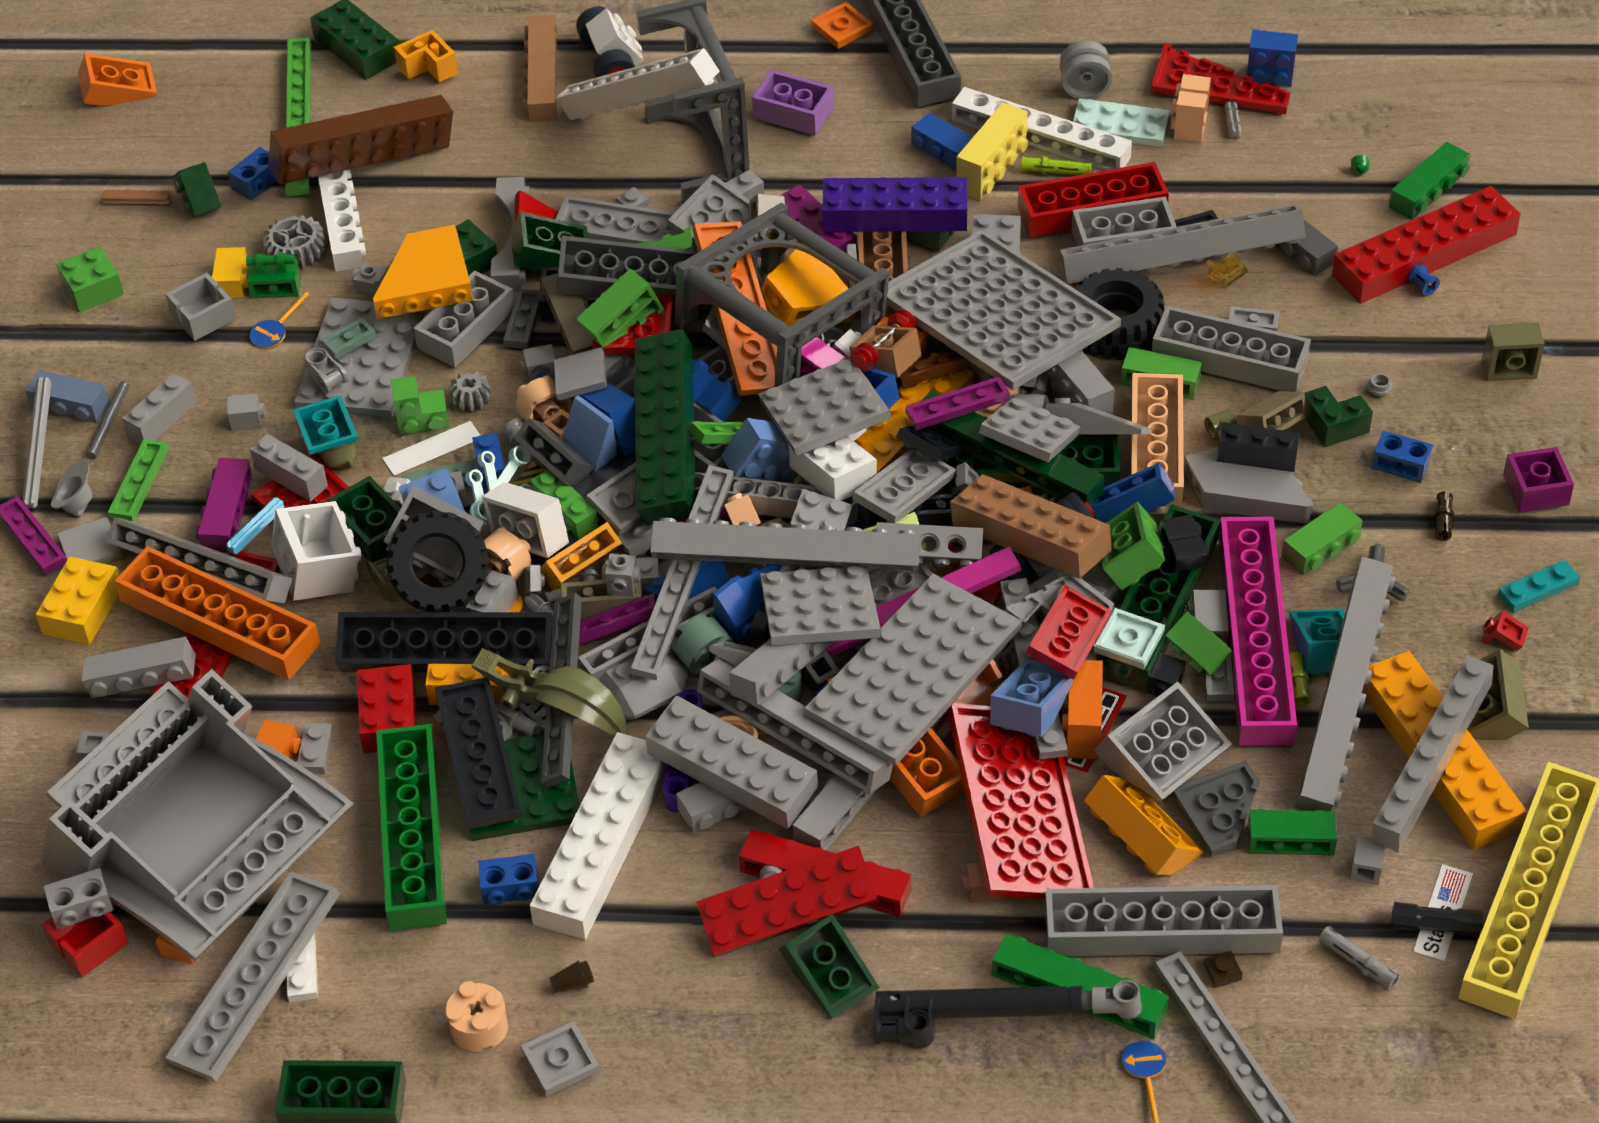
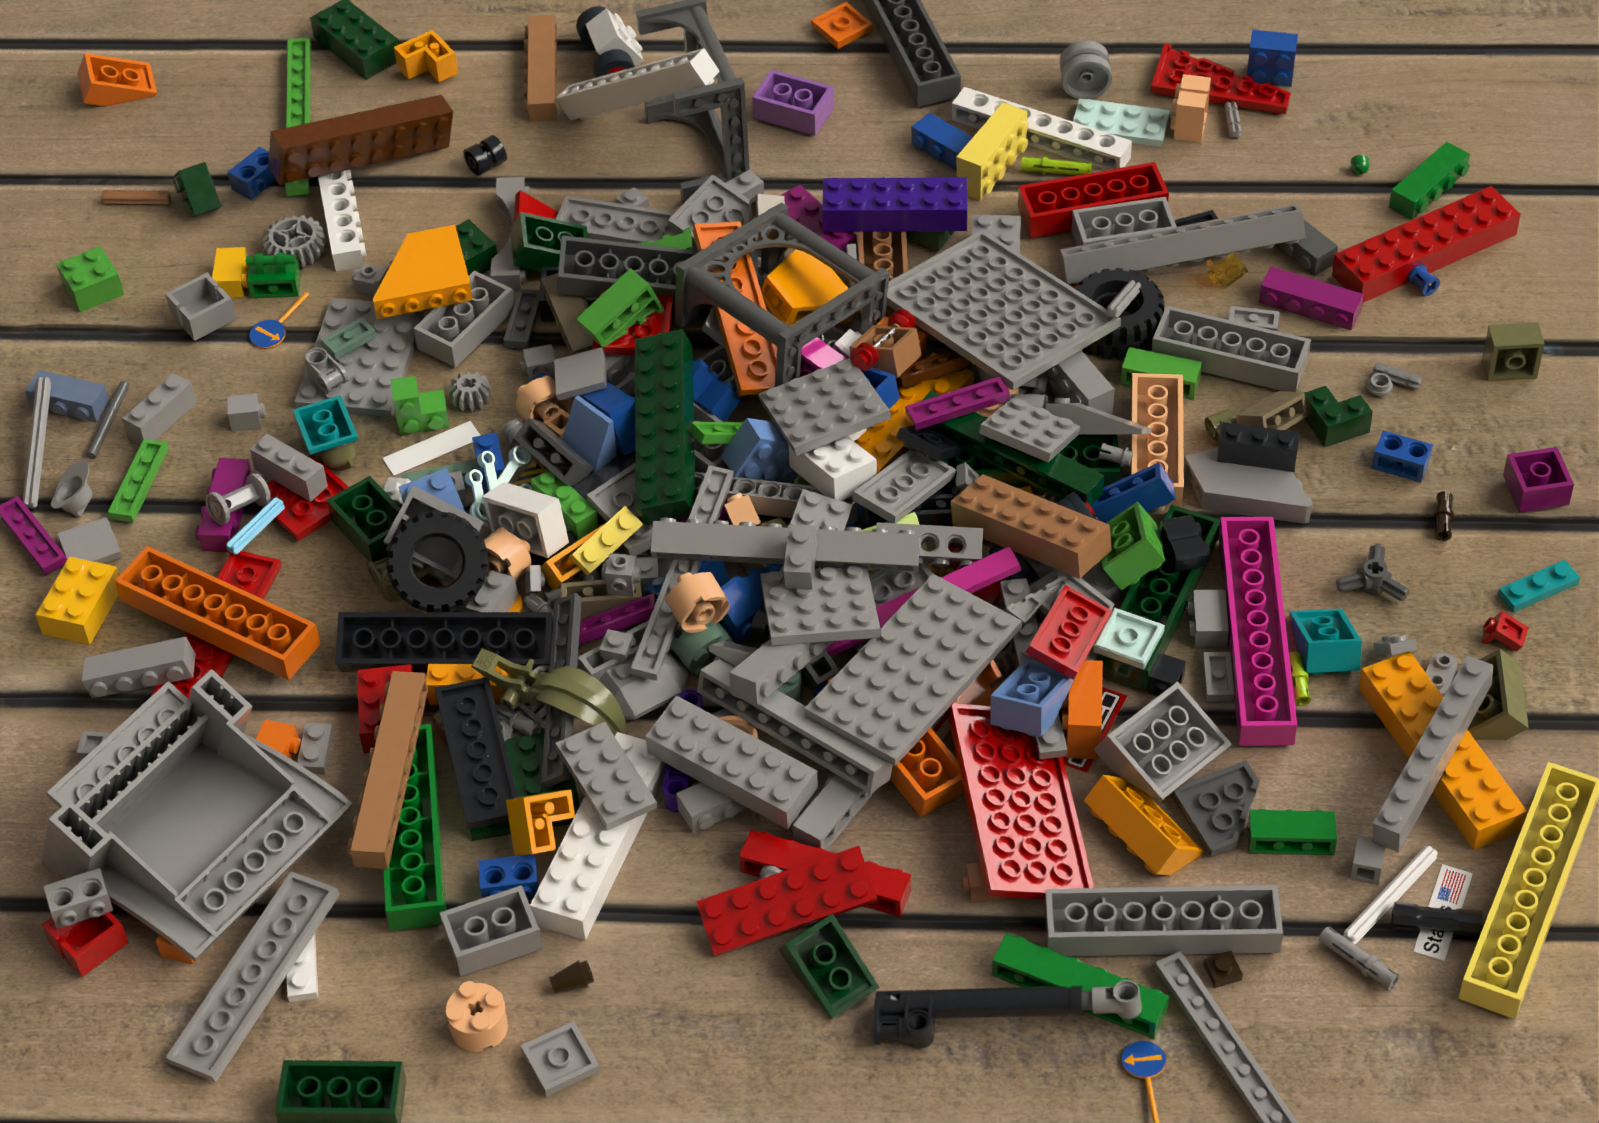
(239, 573): light grey brick -> none
(254, 491): none -> light grey hose
(315, 550): white container -> none
(389, 770): none -> medium nougat brick
(484, 155): none -> black wheel
(491, 930): none -> light grey brick
(533, 817): none -> light orange brick
(606, 540): none -> light yellow plate
(606, 775): none -> light grey plate
(616, 645): none -> light grey plate
(697, 601): none -> light nougat brick
(800, 556): none -> light grey brick
(1117, 455): none -> light grey pin
(1123, 299): none -> light grey axle
(1198, 643): bright green brick -> none
(1311, 298): none -> magenta brick
(1322, 538): bright green brick -> none
(1345, 686): light grey brick -> none
(1390, 894): none -> white axle
(1394, 644): none -> light grey plate
(1398, 375): none -> light grey axle
(1442, 671): none -> light grey plate

